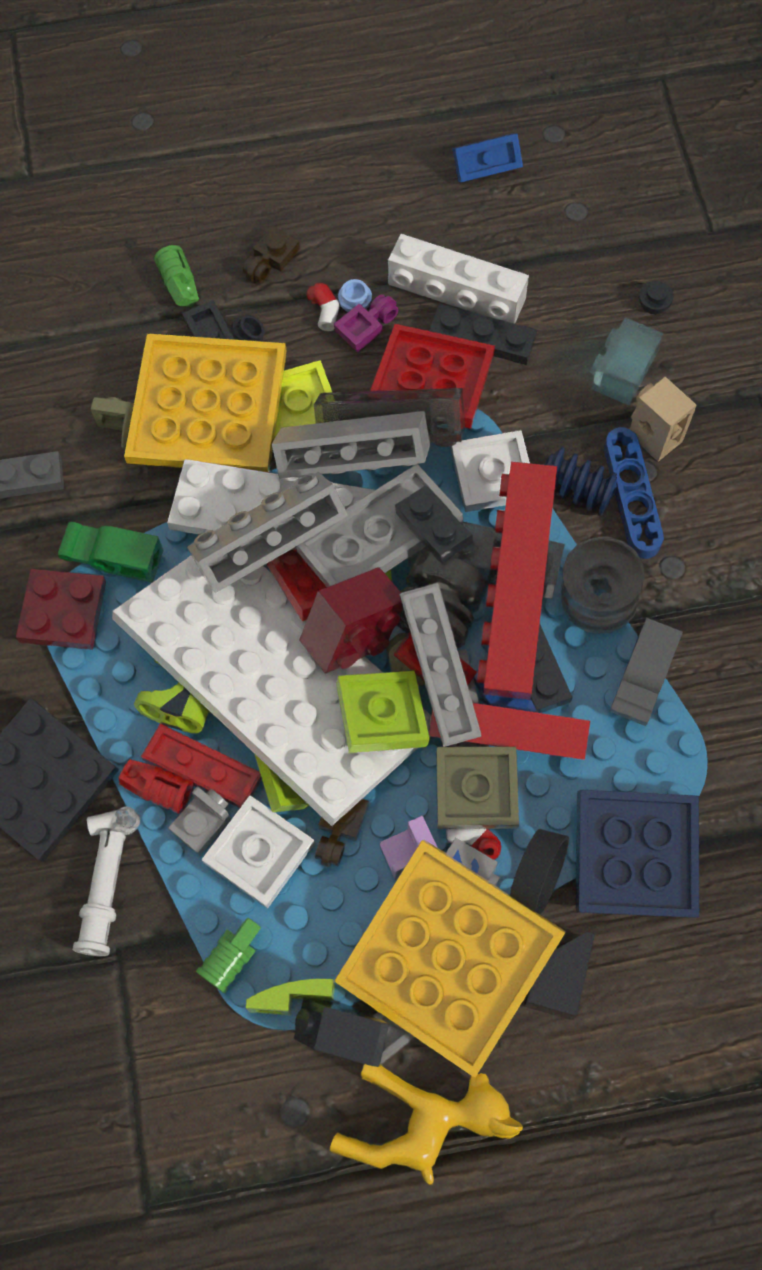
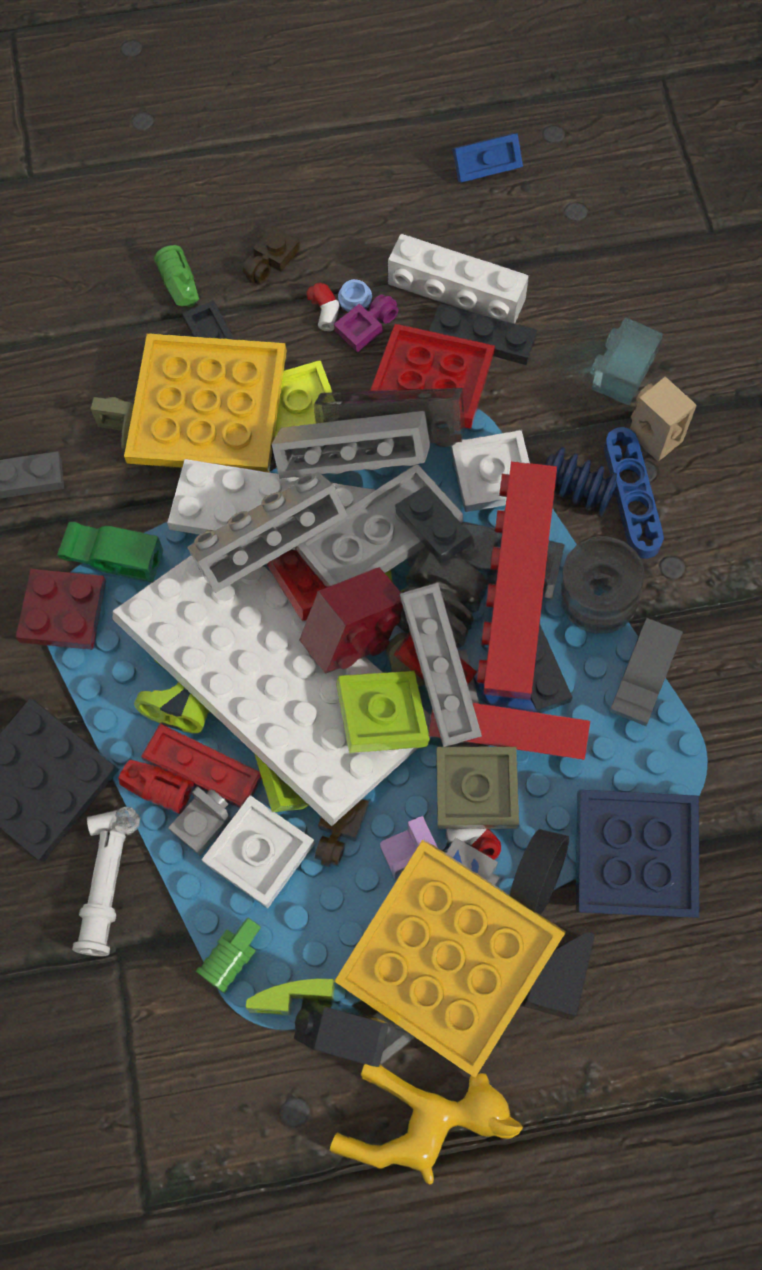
(247, 328): black plate -> none
(655, 297): black plate -> none

